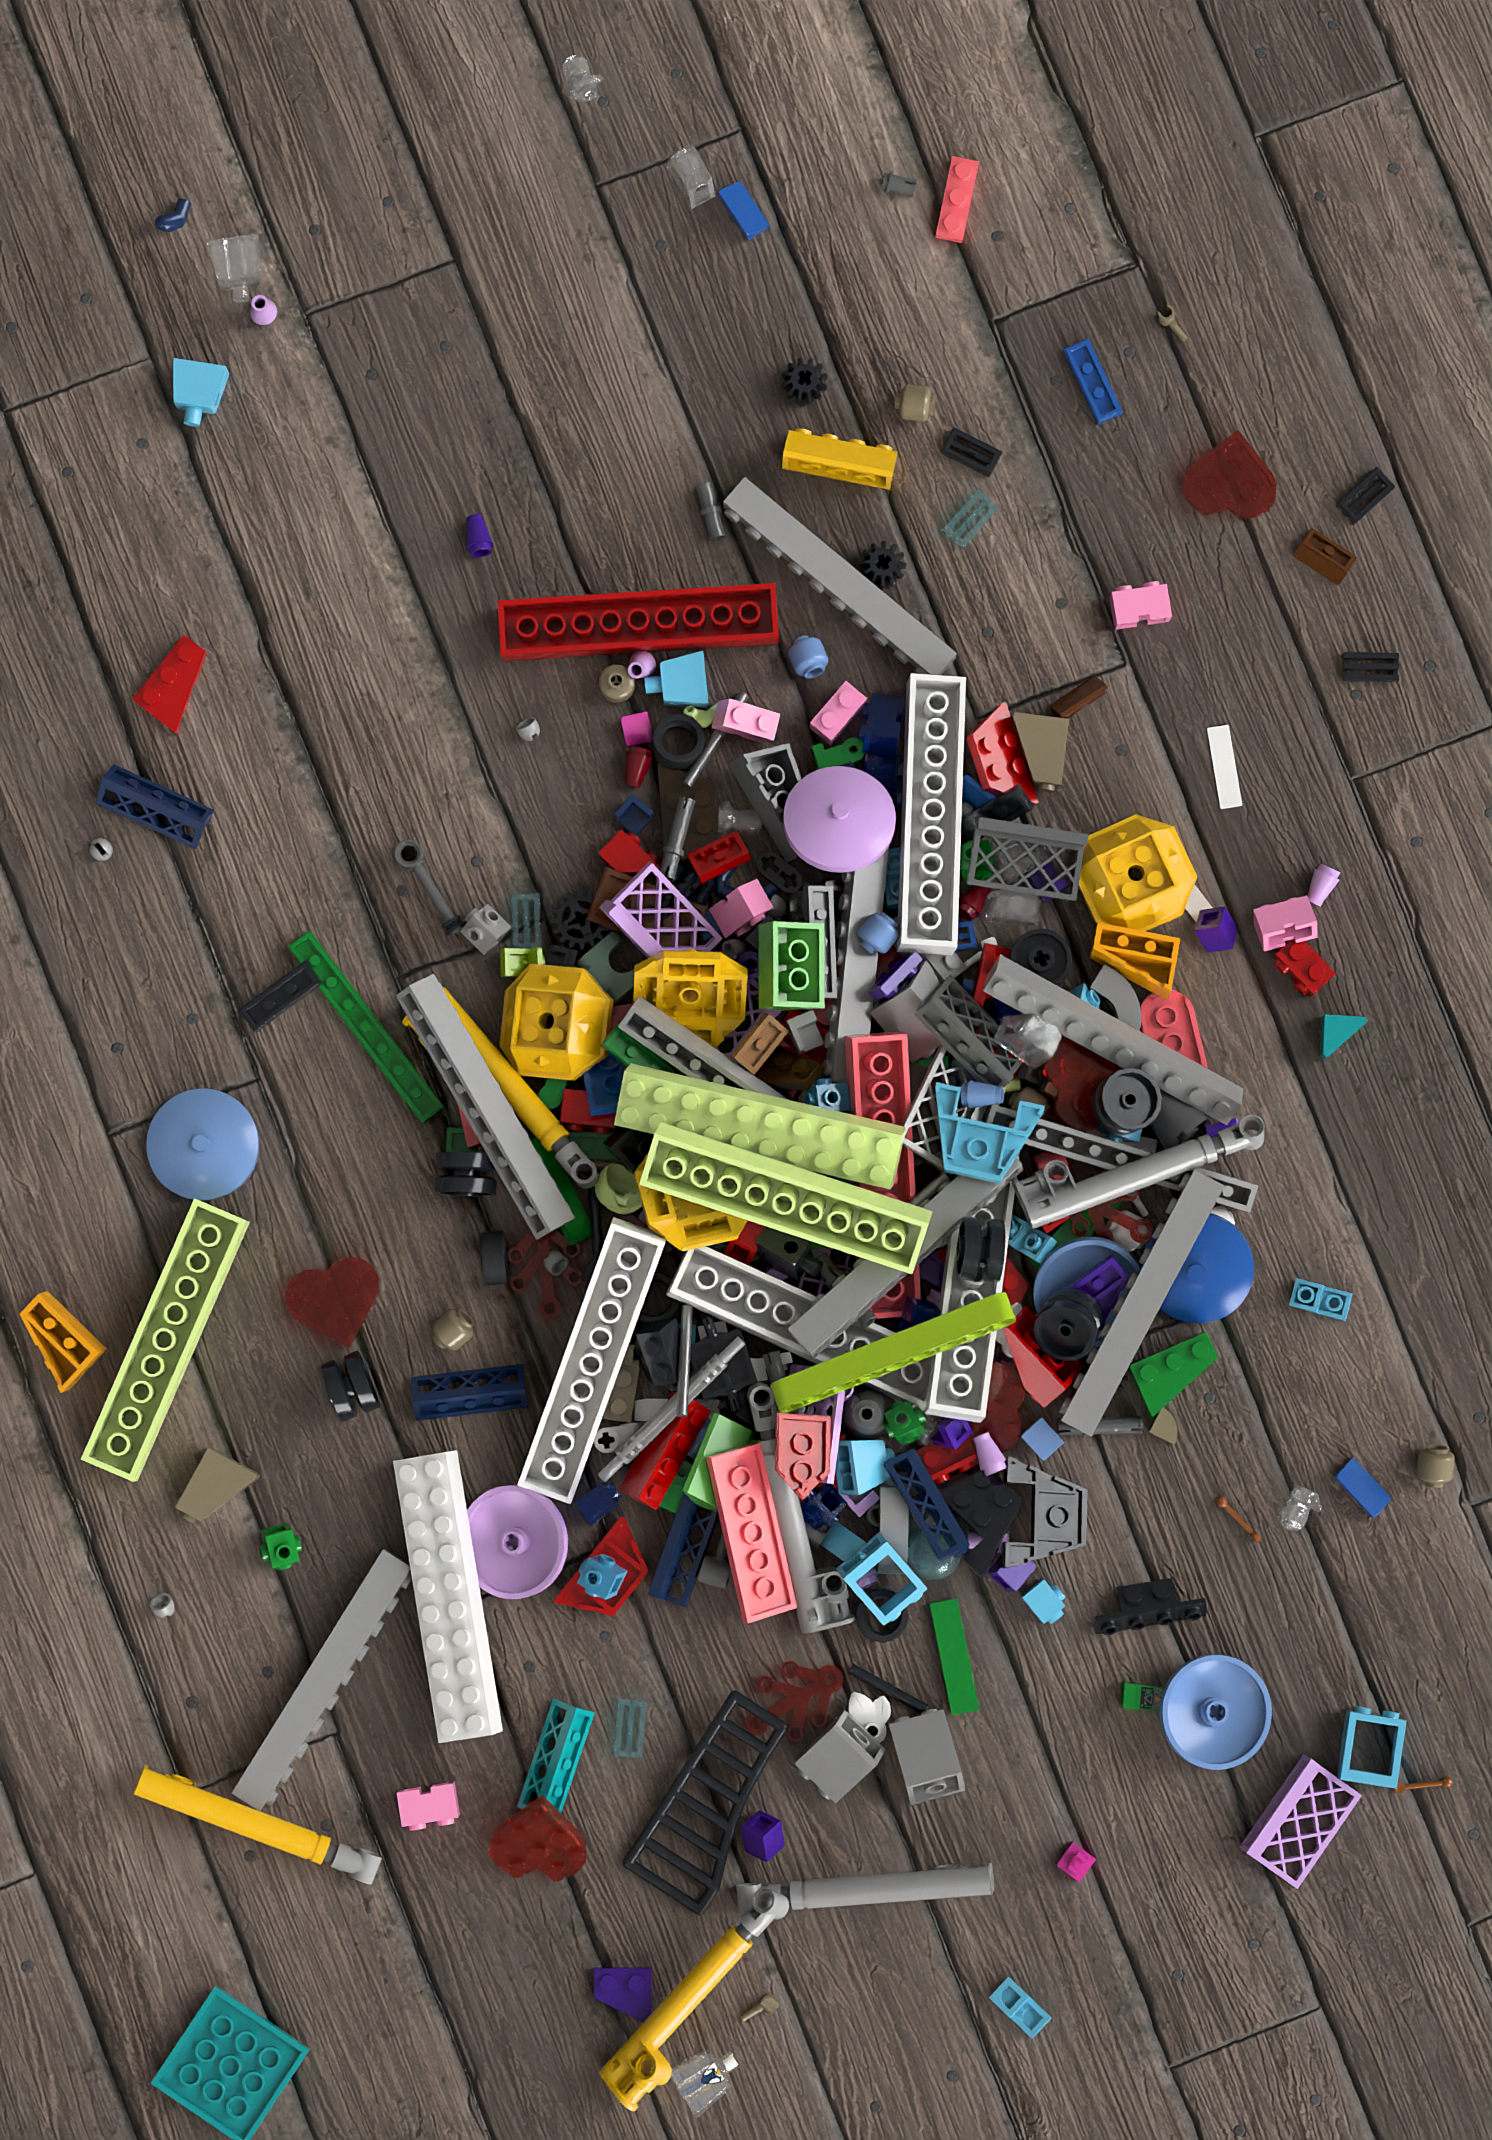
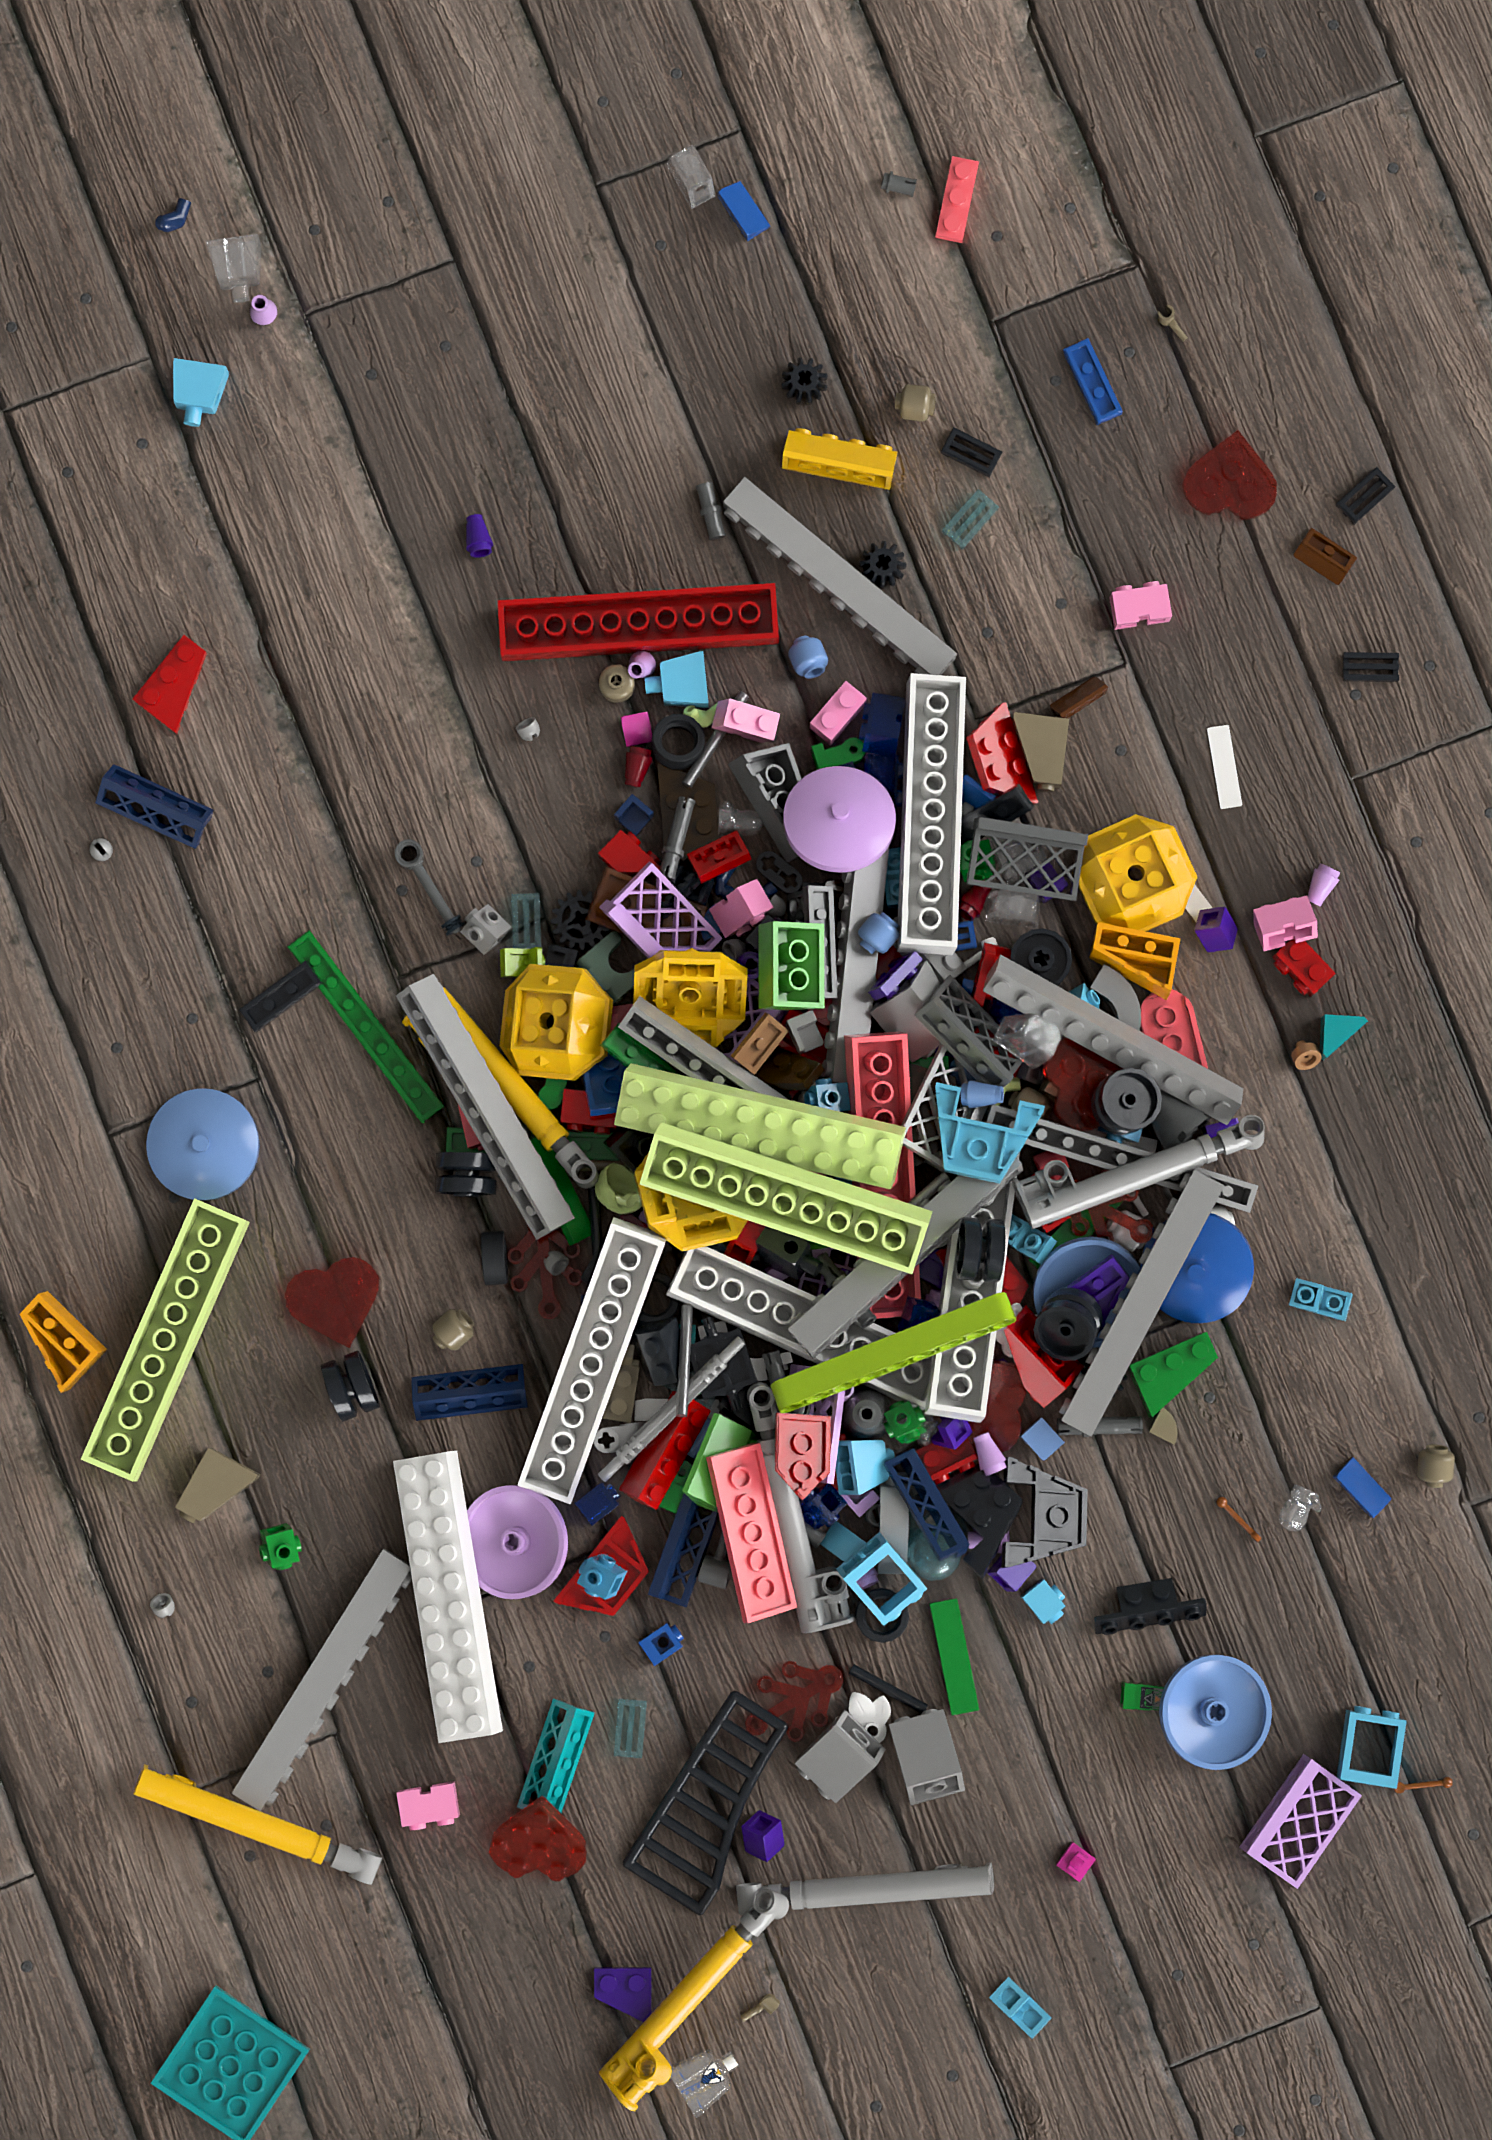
(578, 76): clear animal -> none
(654, 1651): none -> blue brick
(1306, 1055): none -> medium nougat tile

